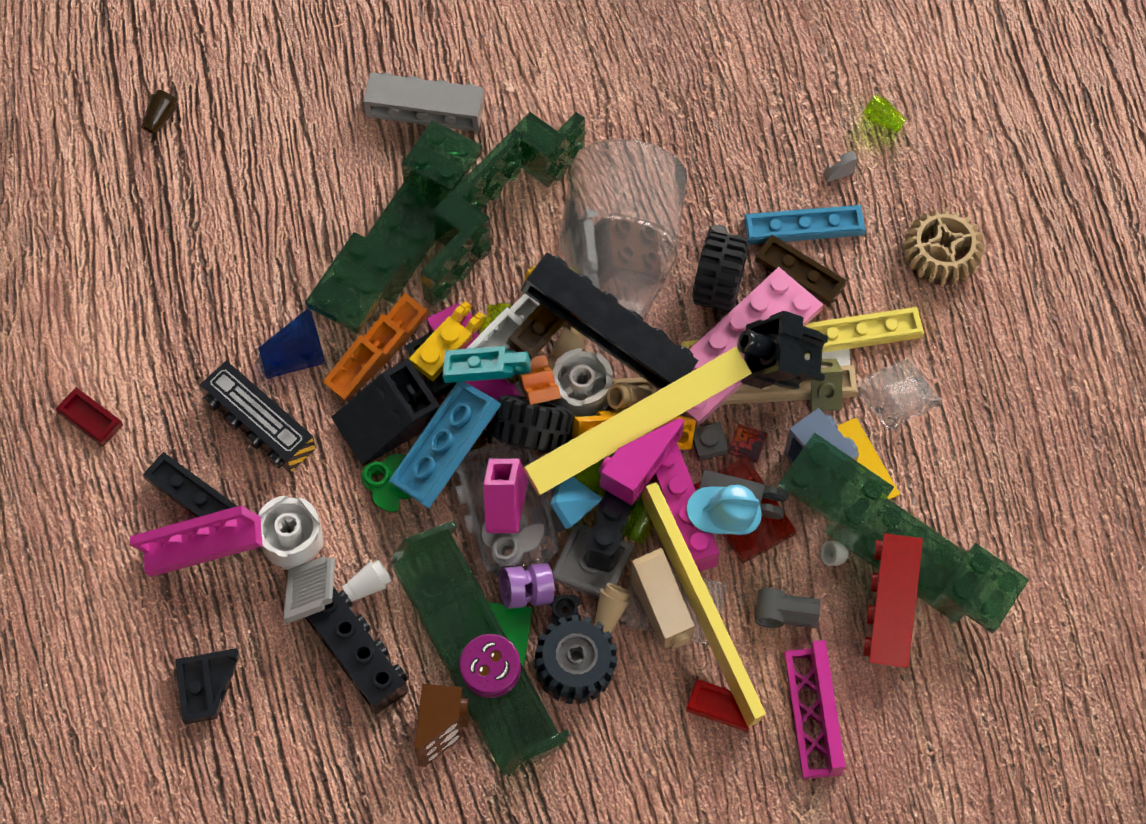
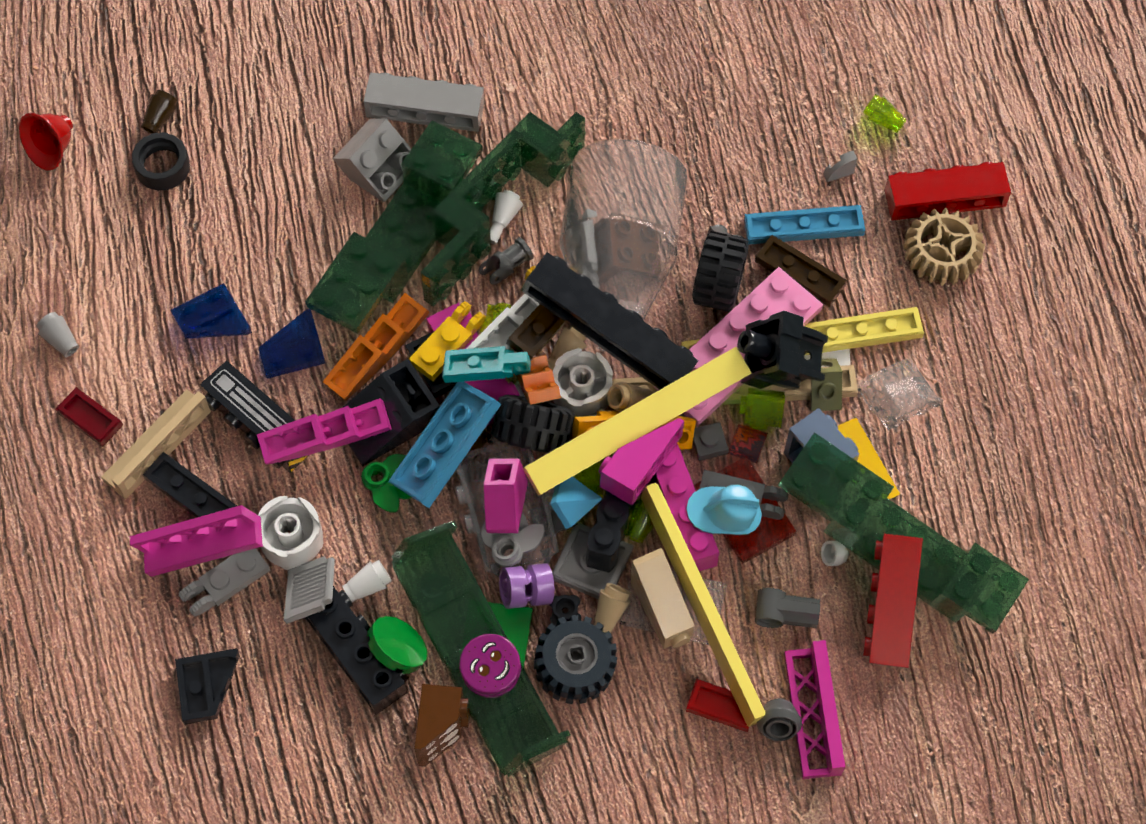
(45, 138): none -> red hat
(57, 334): none -> light grey cone
(152, 144): none -> black tyre
(160, 437): none -> tan fence
(211, 315): none -> clear blue wing
(225, 580): none -> light grey hinge
(323, 432): none -> dark pink slope
(374, 158): none -> light grey slope
(397, 644): none -> green tile
(505, 208): none -> white cone
(506, 261): none -> dark grey piece
(762, 408): none -> clear neon green brick
(780, 720): none -> dark grey cone
(953, 188): none -> red brick

